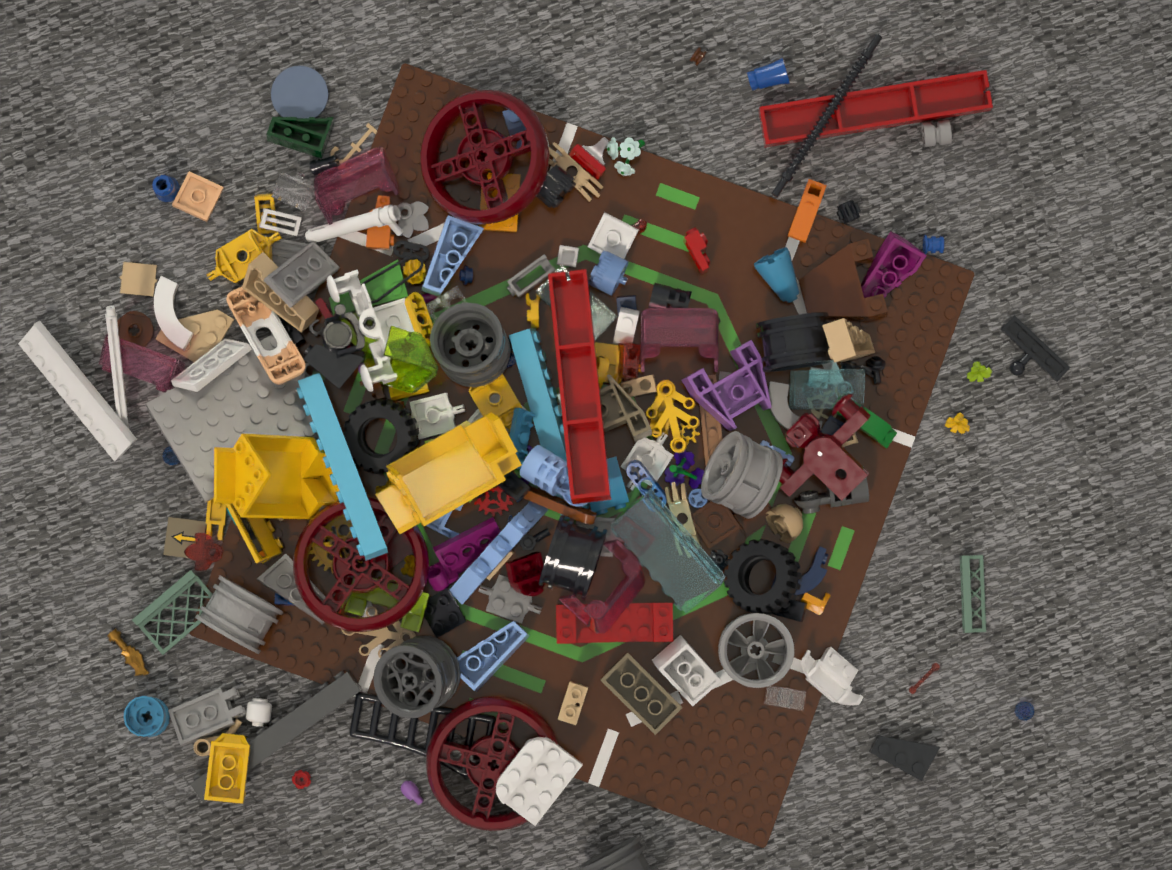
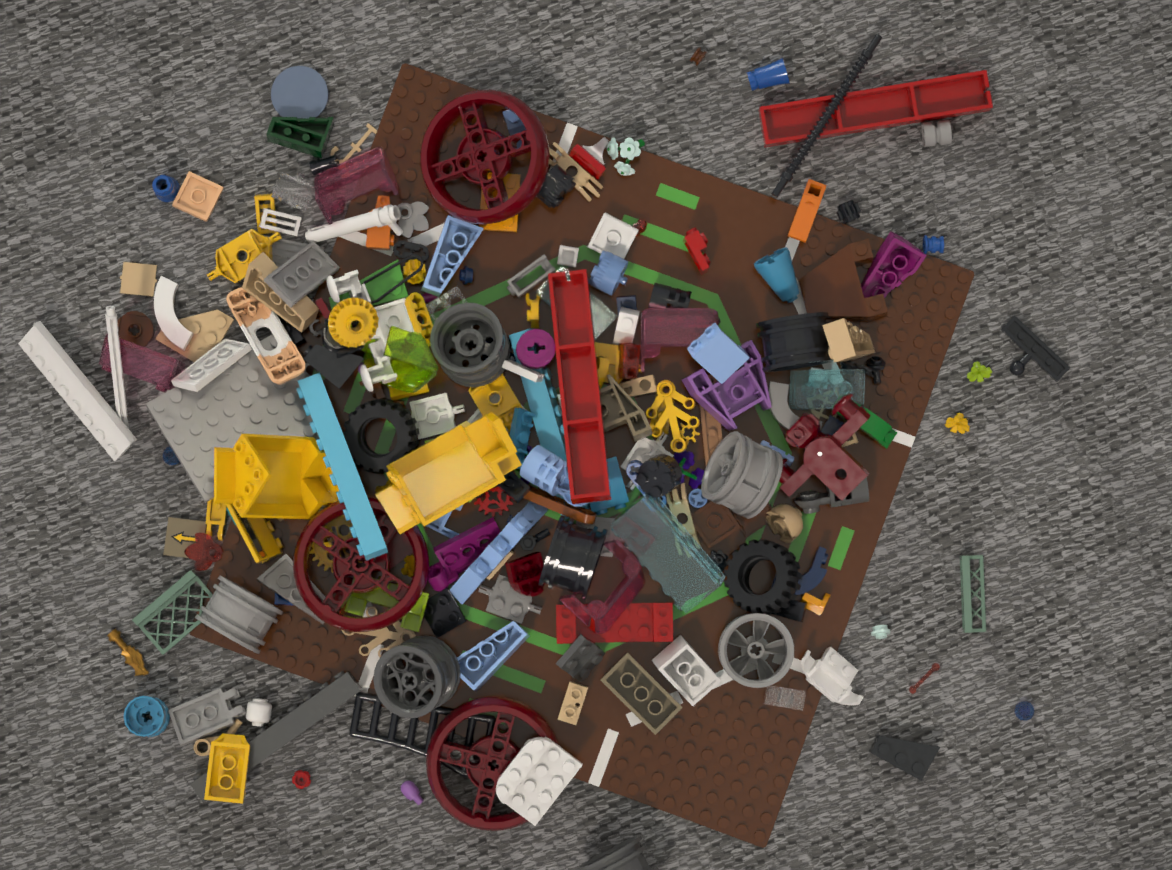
(344, 314): none -> yellow gear
(523, 370): none -> white tile
(527, 341): none -> magenta piece
(581, 658): none -> dark grey plate
(659, 475): none -> black piece
(717, 353): none -> light blue panel
(880, 631): none -> light aqua plate

